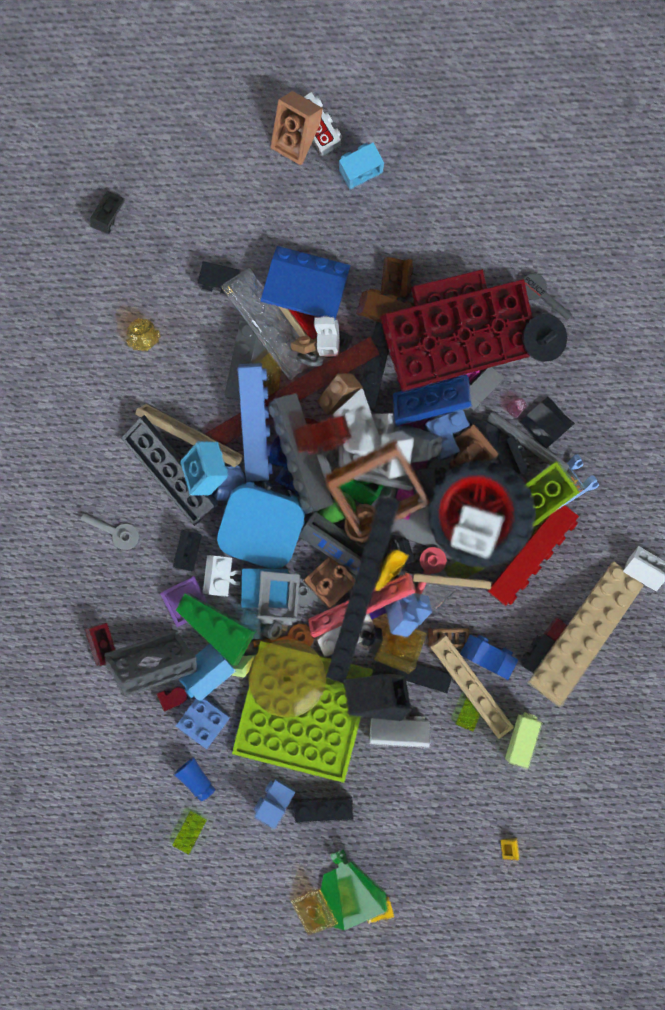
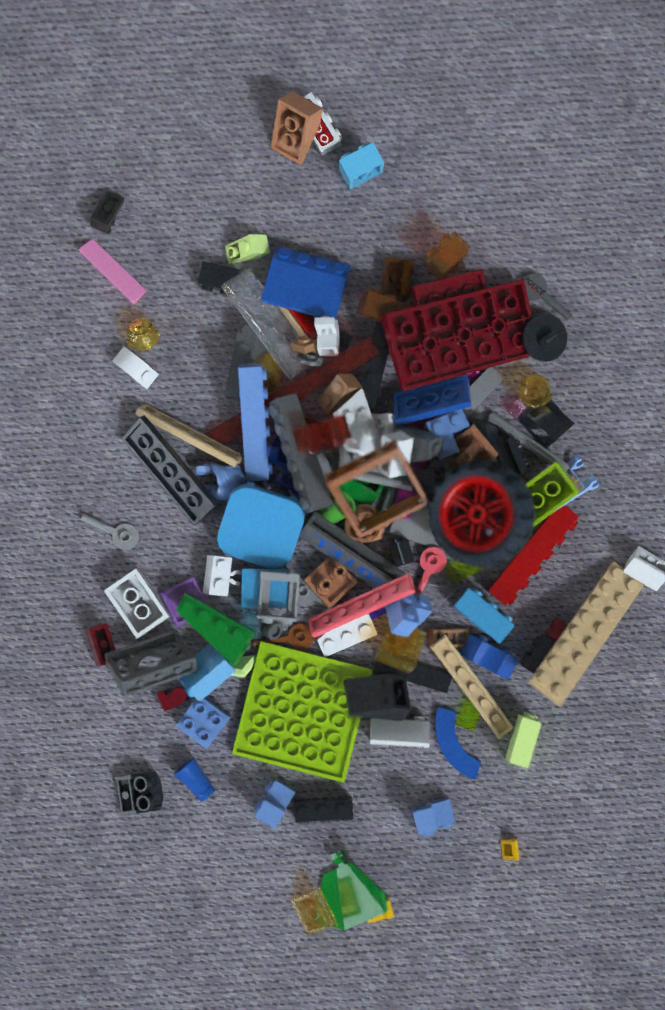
(112, 271): none -> bright pink slope
(135, 367): none -> white brick
(137, 603): none -> white brick
(139, 793): none -> black slope
(187, 550): black bracket -> none
(189, 832): clear neon green tile -> none
(204, 468): medium azure brick -> none
(247, 248): none -> yellowish green slope
(291, 659): clear yellow dish -> none
(363, 588): black plate -> none
(372, 639): black tile -> none
(390, 568): yellow slope -> none
(432, 815): none -> medium blue brick
(447, 255): none -> clear orange brick
(450, 746): none -> blue tile
(451, 581): tan tile -> none
(477, 531): white slope -> none
(483, 614): none -> dark azure brick
(535, 391): none -> clear yellow cap

